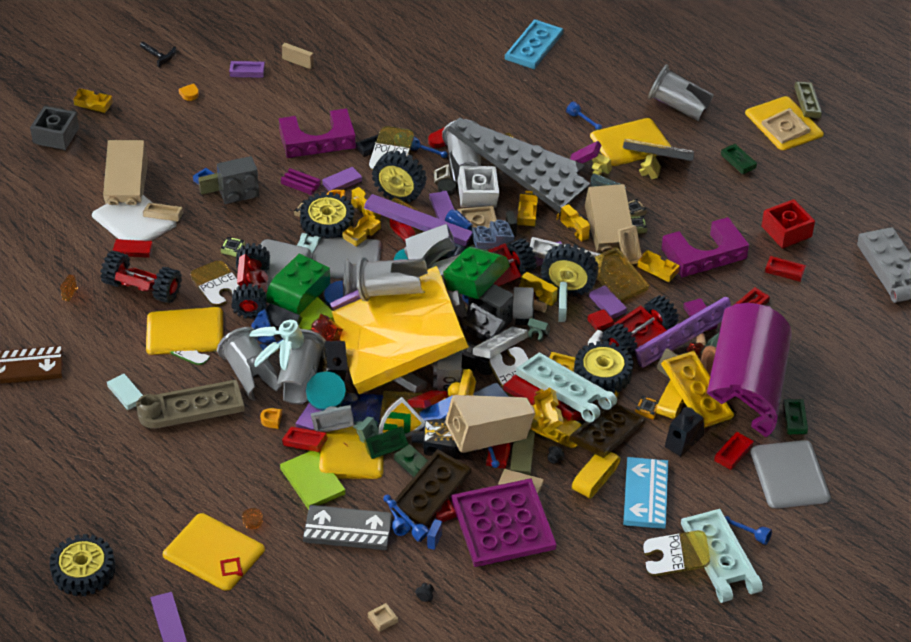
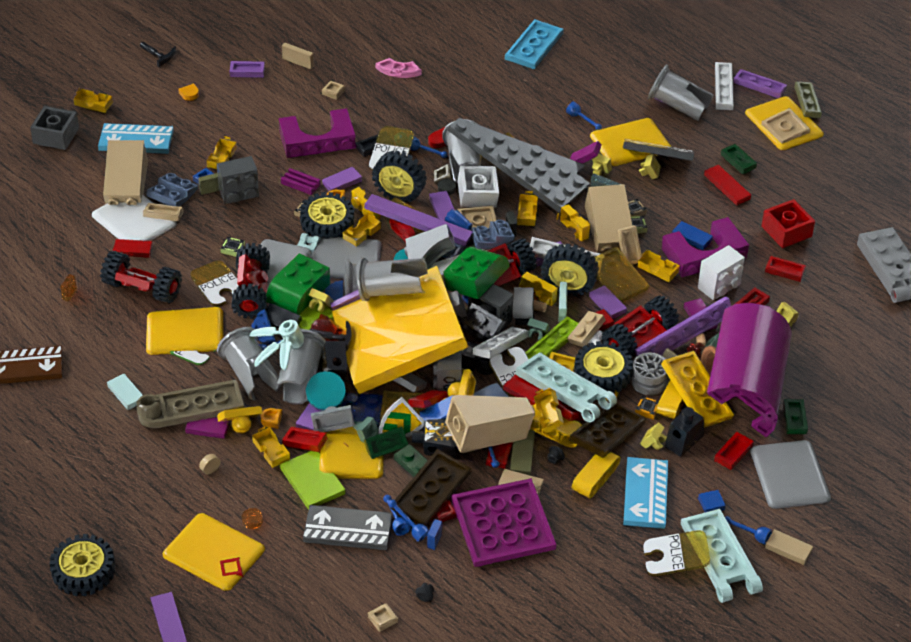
(156, 138): none -> medium azure tile
(172, 190): none -> sand blue slope
(208, 427): none -> magenta tile
(209, 464): none -> tan tile
(223, 150): none -> yellow piece
(240, 417): none -> yellow tile
(273, 452): none -> yellow piece
(319, 298): none -> light yellow tile
(329, 335): none -> black piece
(333, 90): none -> tan tile
(398, 69): none -> bright pink tile
(553, 339): none -> lime tile
(586, 329): none -> tan plate
(648, 374): none -> light grey wheel
(653, 437): none -> light yellow tile
(693, 235): none -> blue tile
(711, 501): none -> blue tile
(721, 272): none -> white brick
(724, 86): none -> white tile
(727, 184): none -> red tile
(760, 83): none -> medium lavender tile
(788, 313): none -> light yellow tile
(789, 547): none -> tan tile

